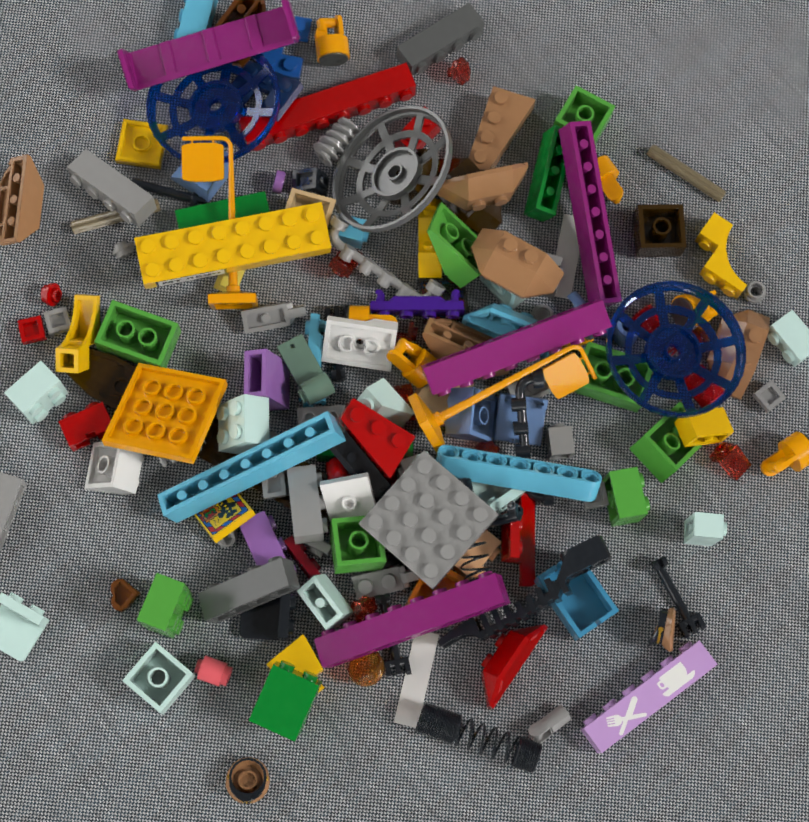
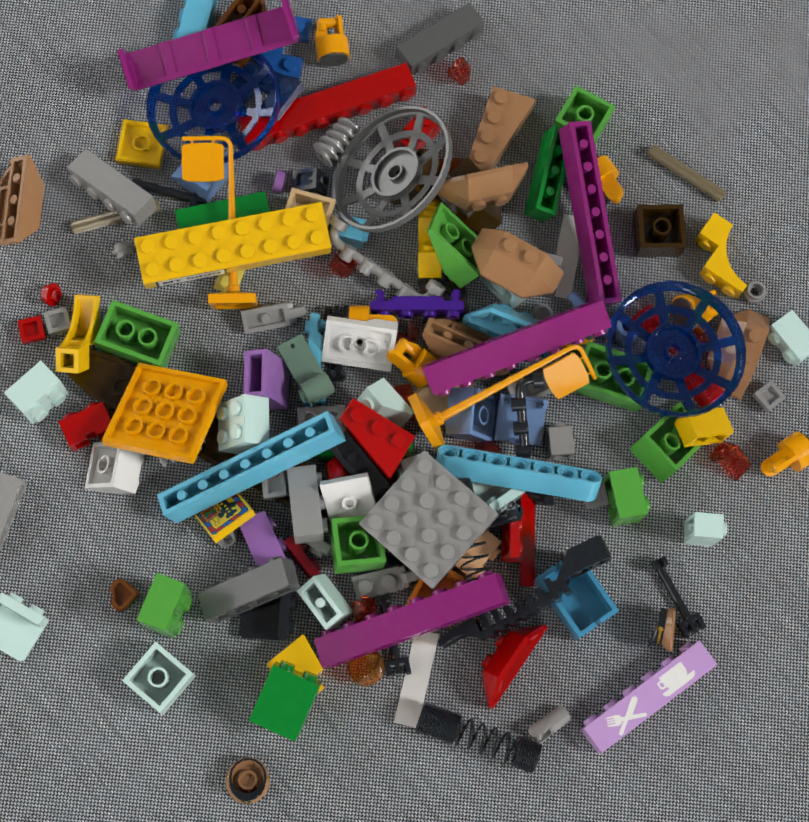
(213, 671): coral brick -> none

